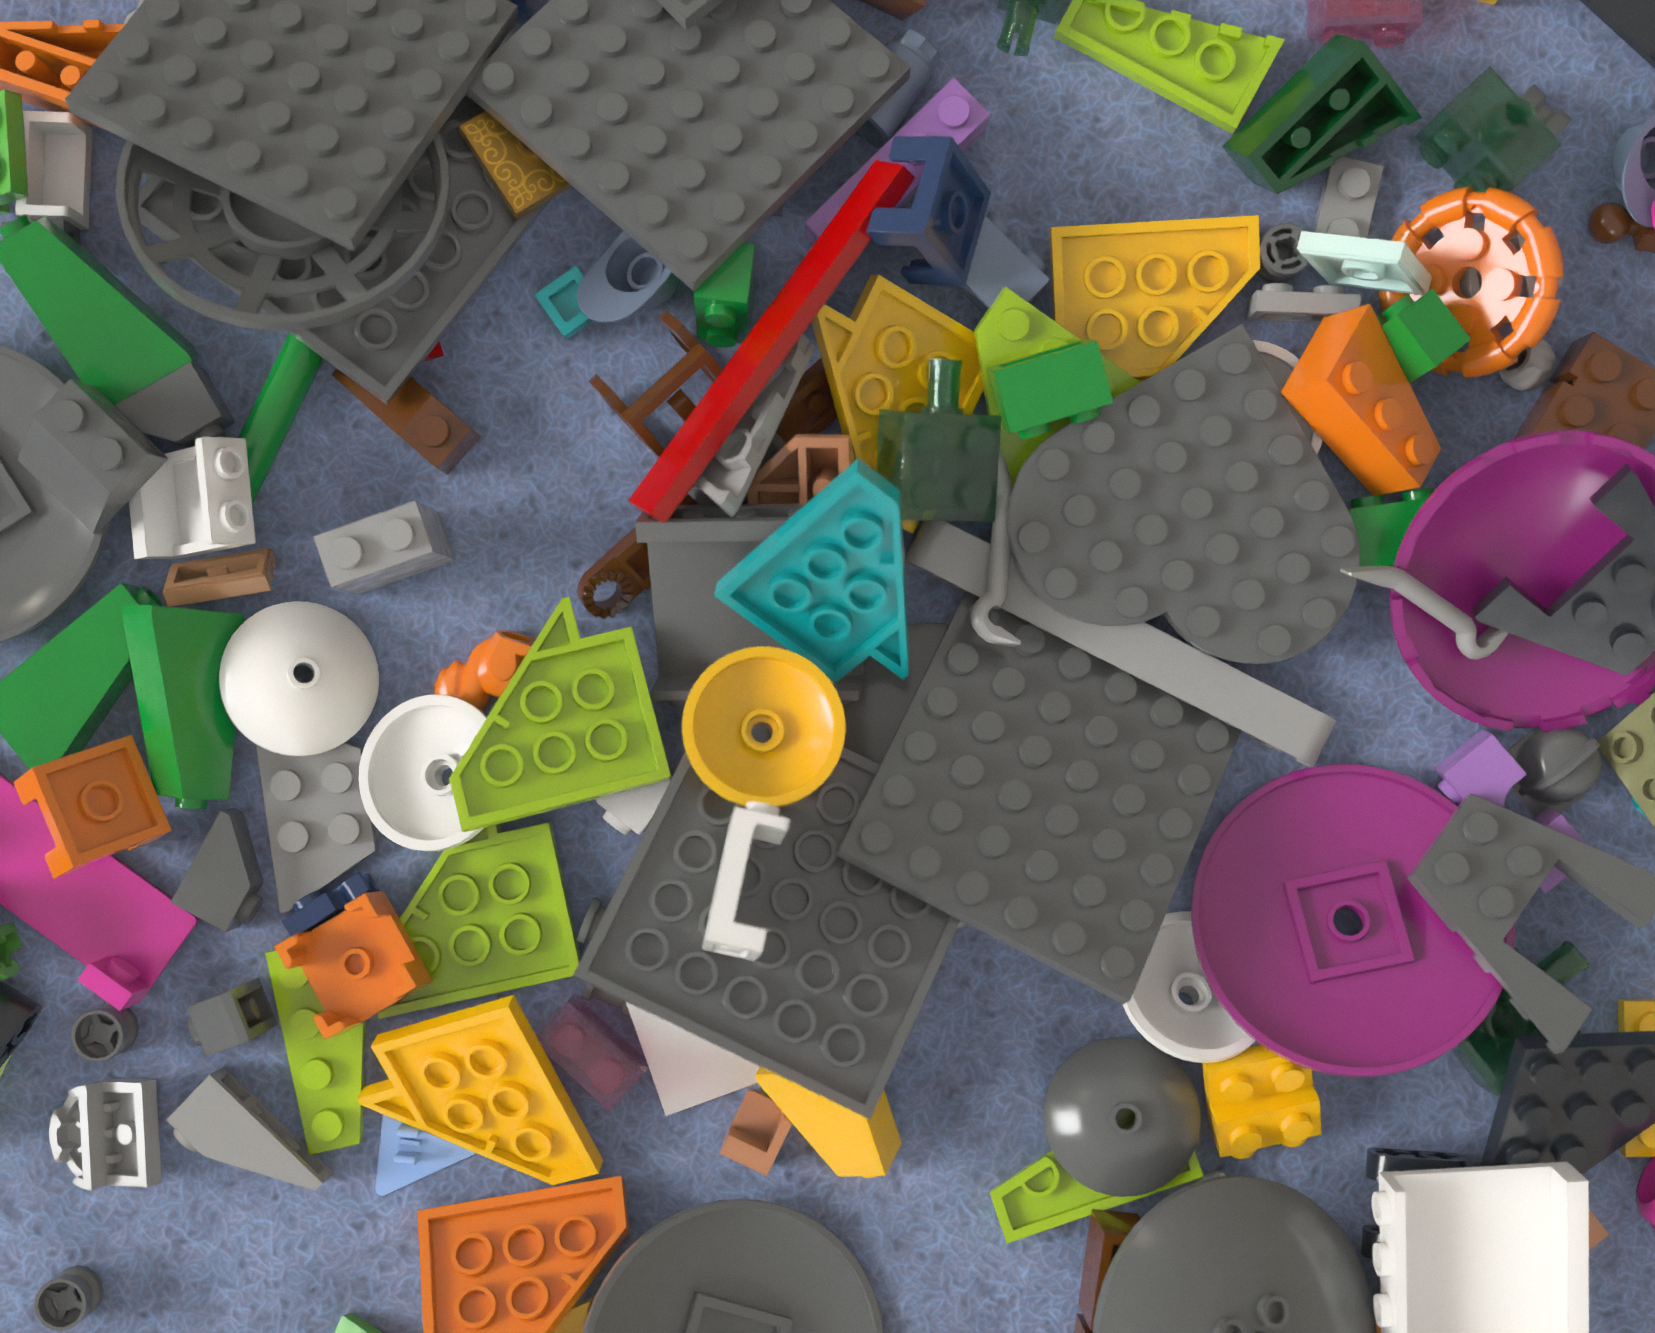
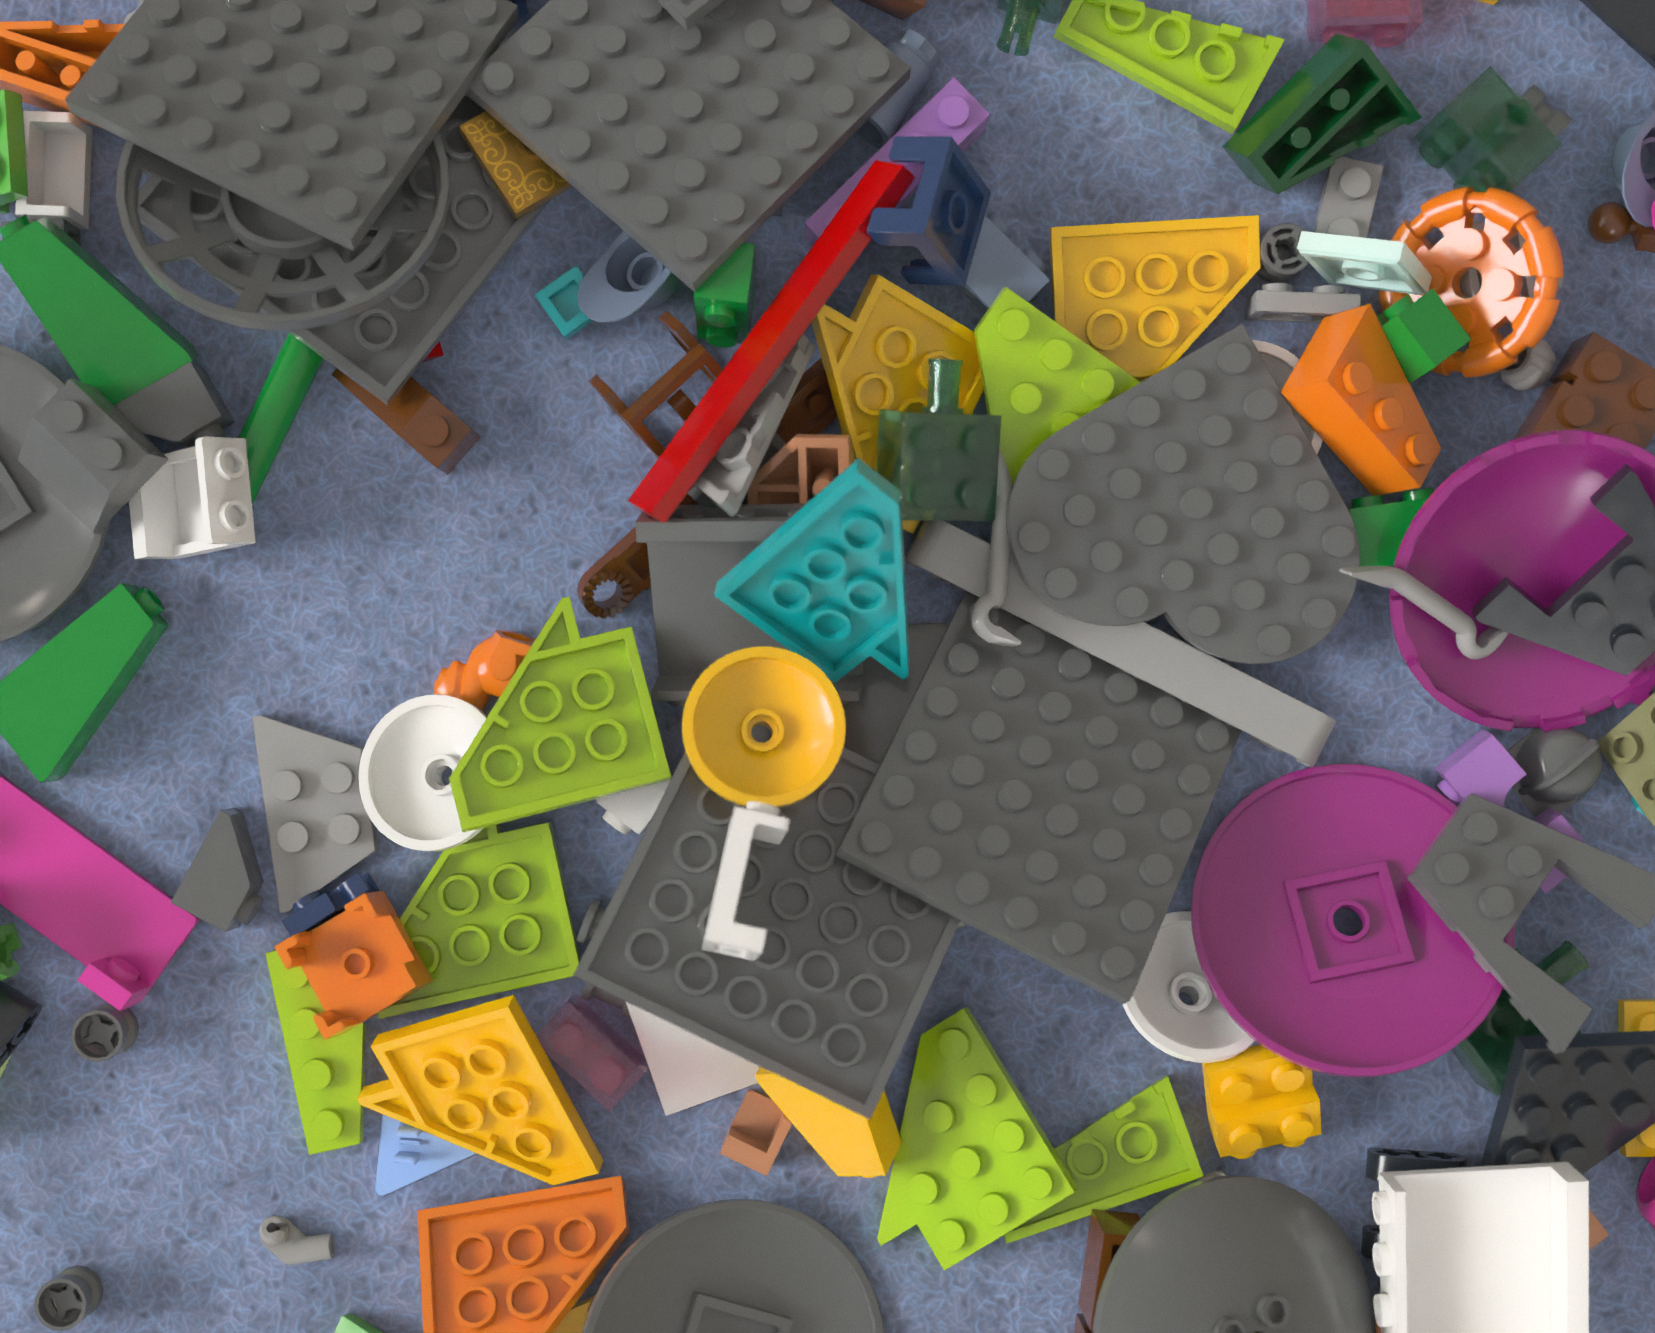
(95, 804): orange panel -> none
(109, 1133): light grey slope -> none
(179, 699): green slope -> none
(219, 577): medium nougat tile -> none
(231, 1017): dark grey slope -> none
(236, 1128): light grey slope -> none
(275, 707): white dish -> none
(292, 1245): none -> light grey arm
(384, 548): light grey brick -> none
(968, 1149): none -> lime wing
(1050, 387): green brick -> none
(1083, 1110): dark grey dish -> none

